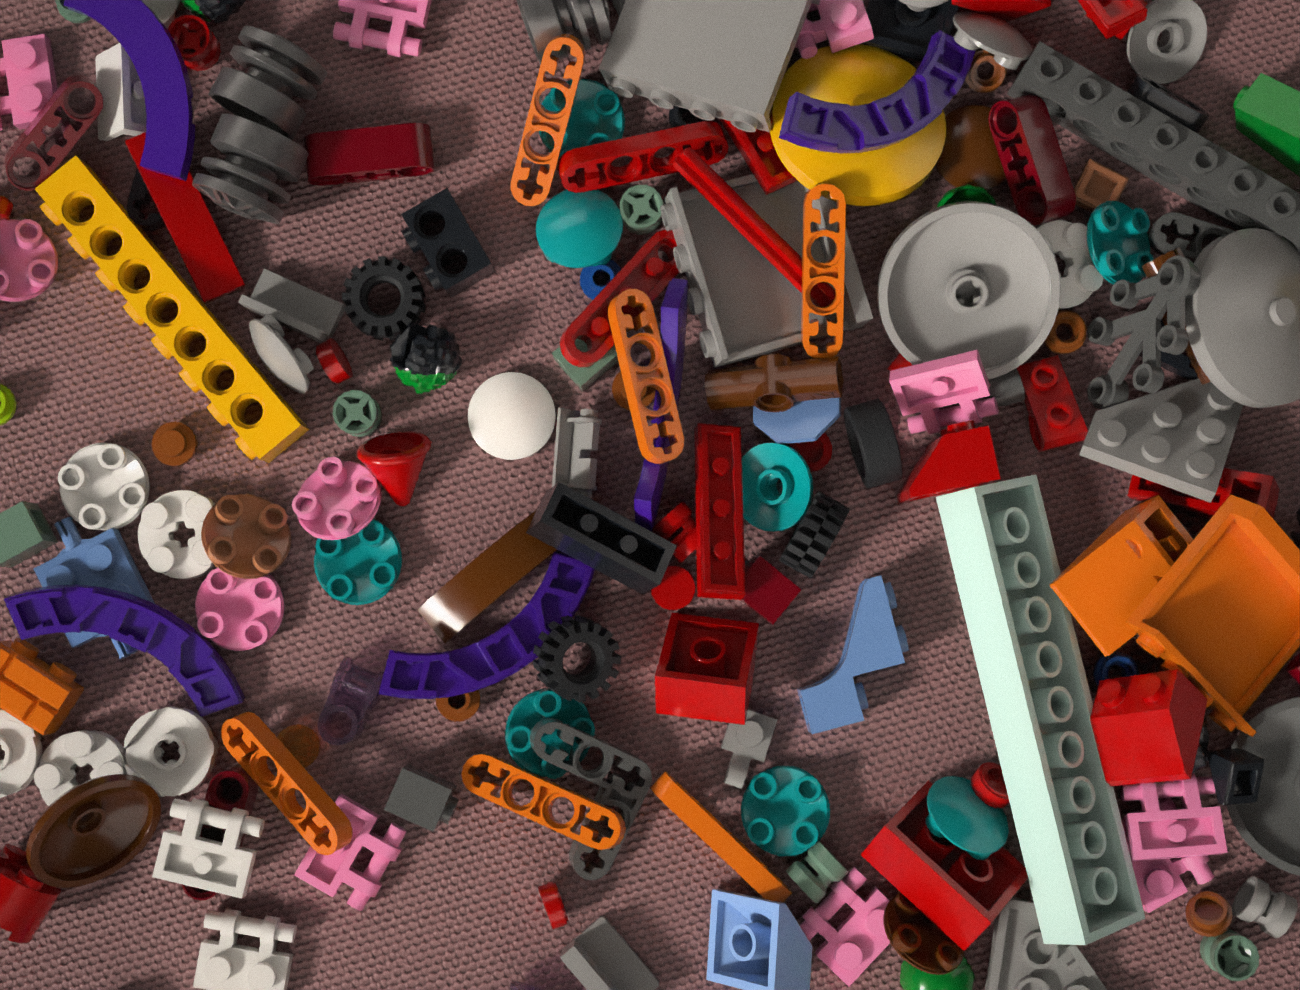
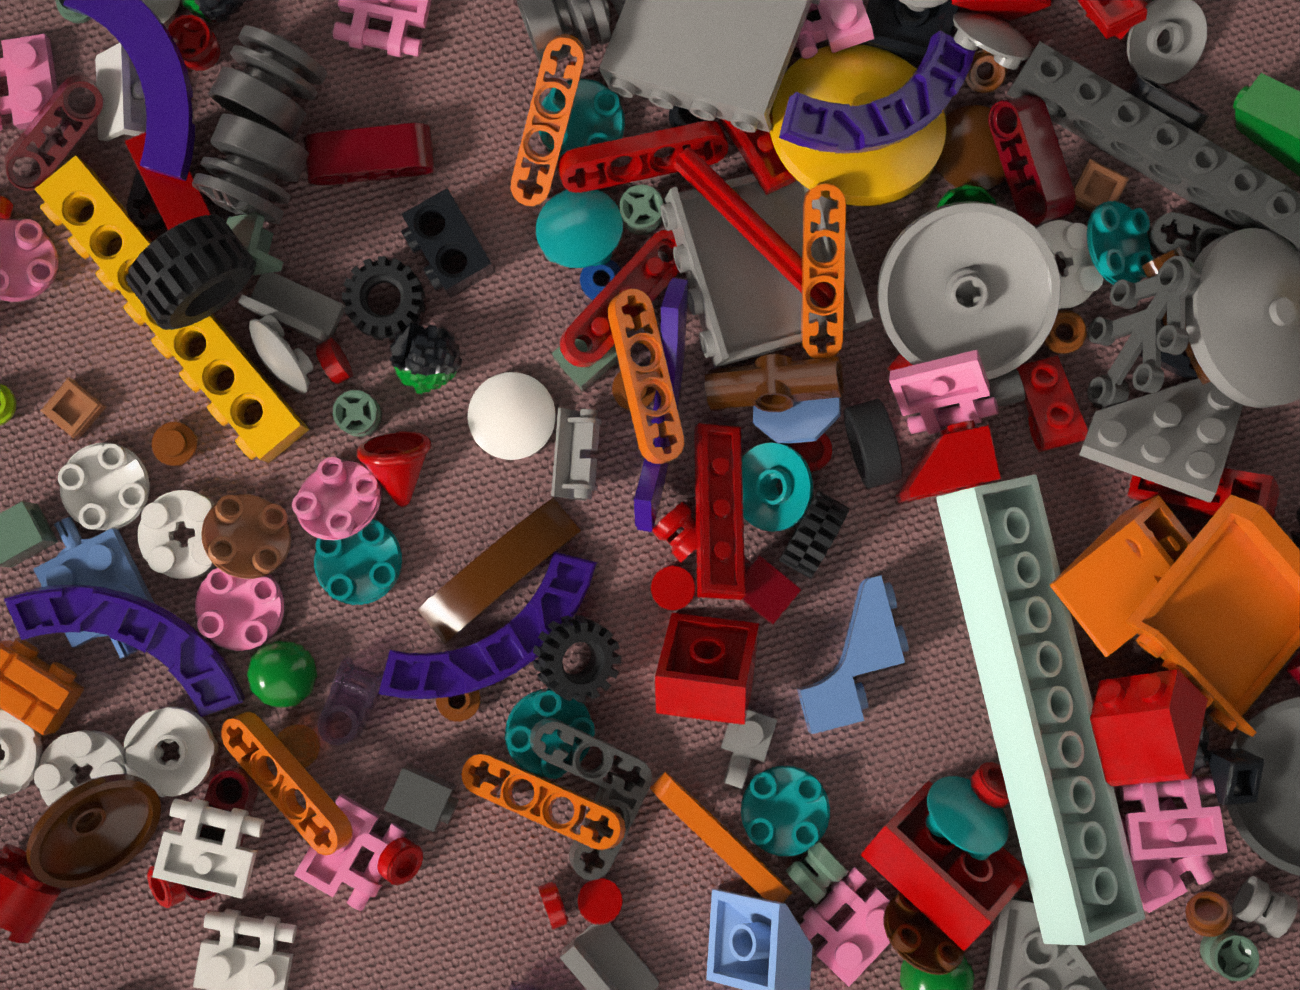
(73, 408): none -> nougat tile
(164, 891): none -> red tile
(190, 271): none -> black tyre
(256, 241): none -> sand green panel
(282, 674): none -> green hair
(400, 861): none -> red tile
(600, 901): none -> red tile
(601, 538): black brick -> none
(1122, 660): blue plate -> none

